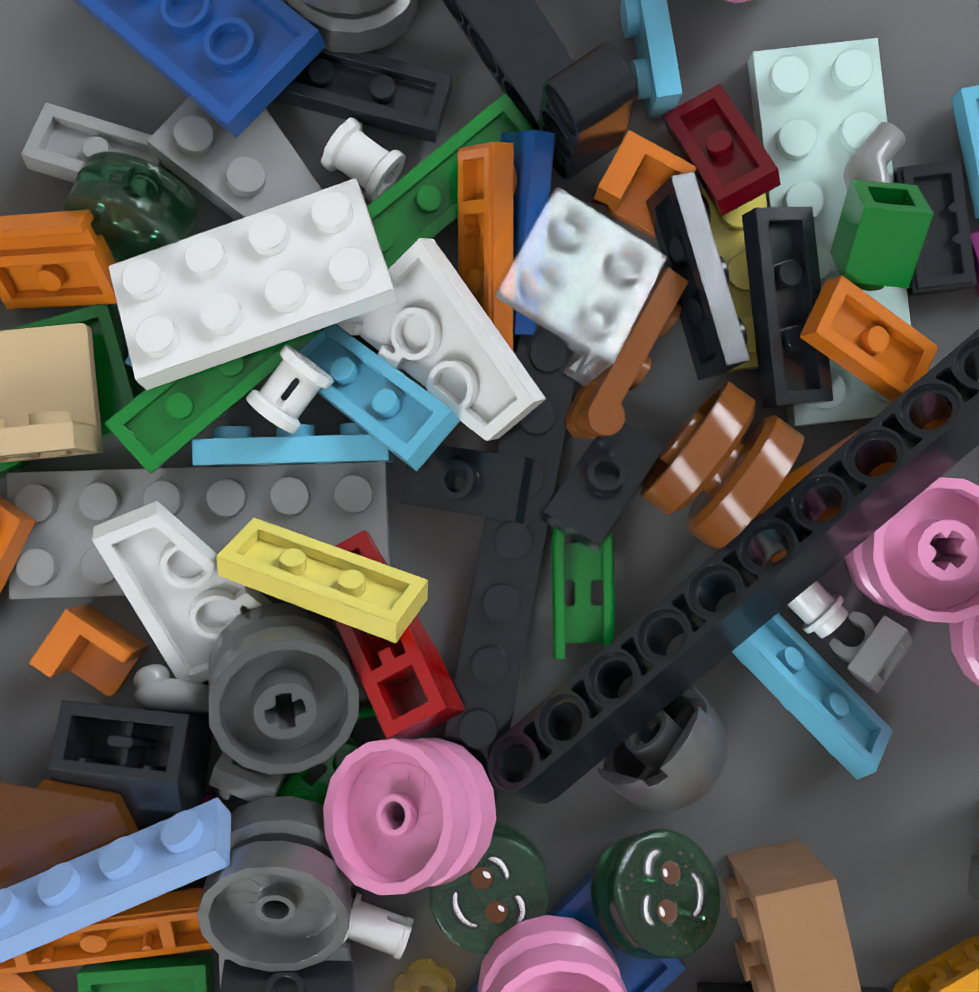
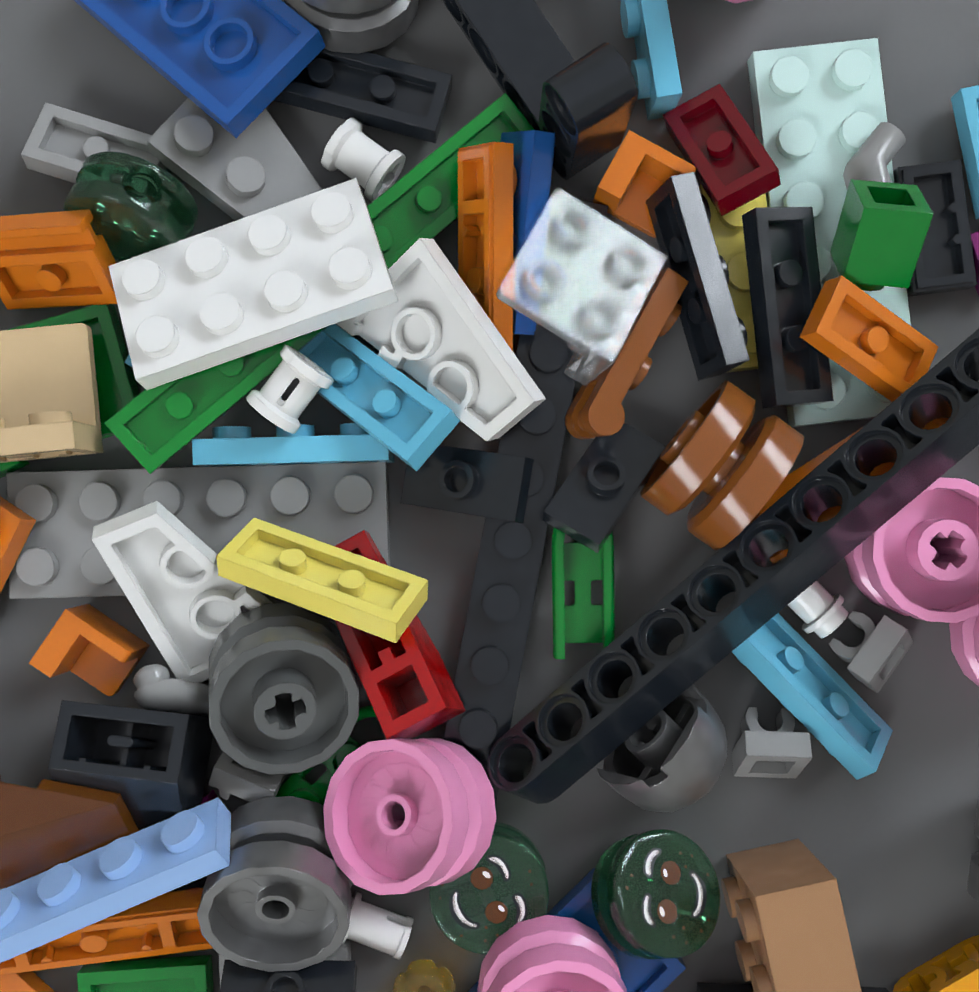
(770, 752): none -> light grey tile

